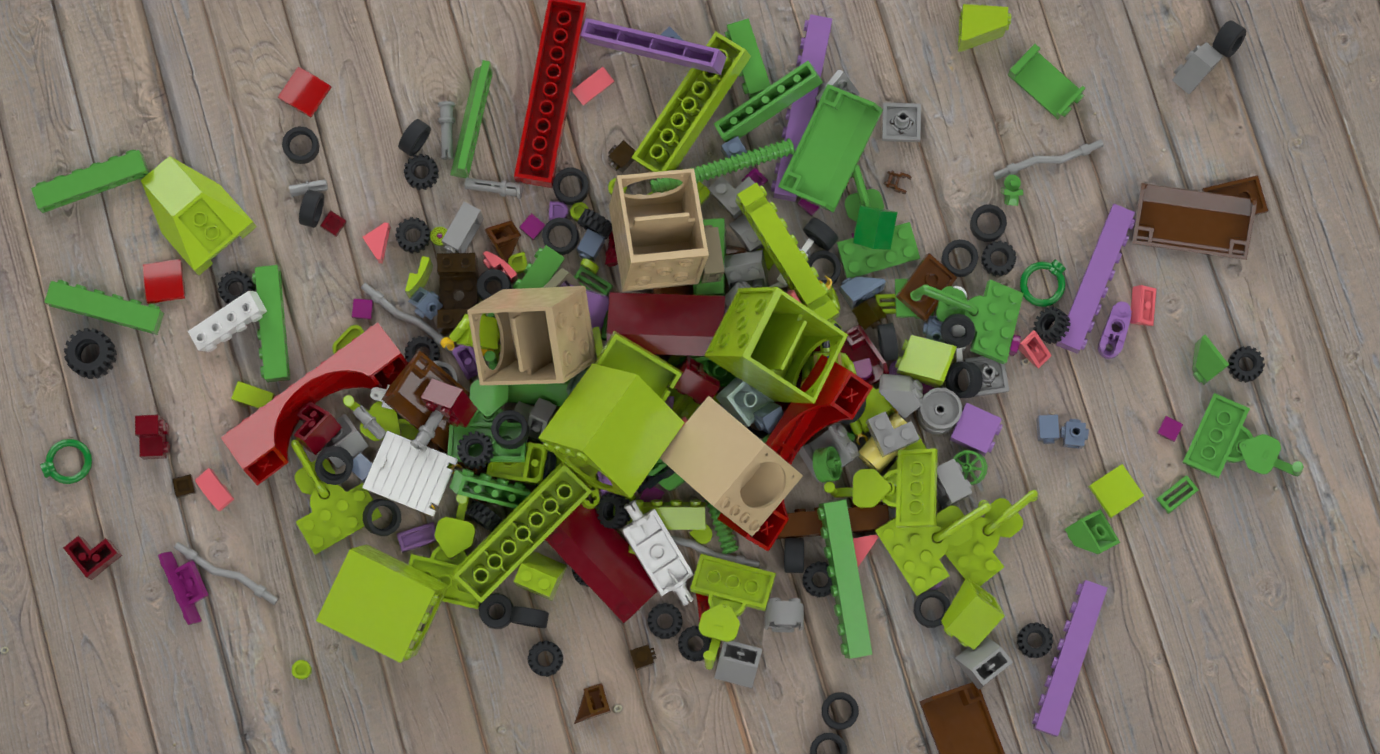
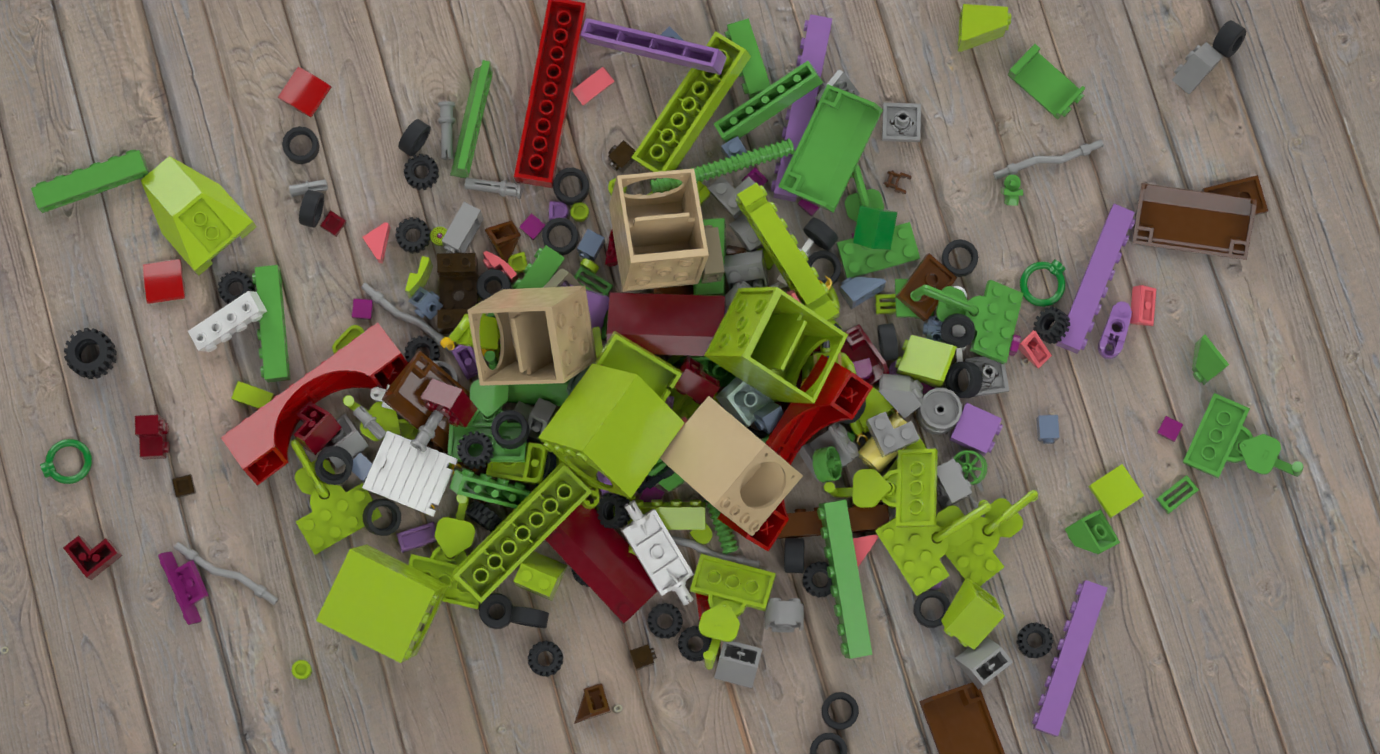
(104, 307): bright green brick -> none
(214, 489): coral slope -> none
(595, 223): black tyre -> none
(869, 314): dark brown brick -> none
(986, 209): black tyre -> none
(1002, 247): black tyre -> none
(1071, 440): sand blue brick -> none
(1250, 353): black tyre -> none

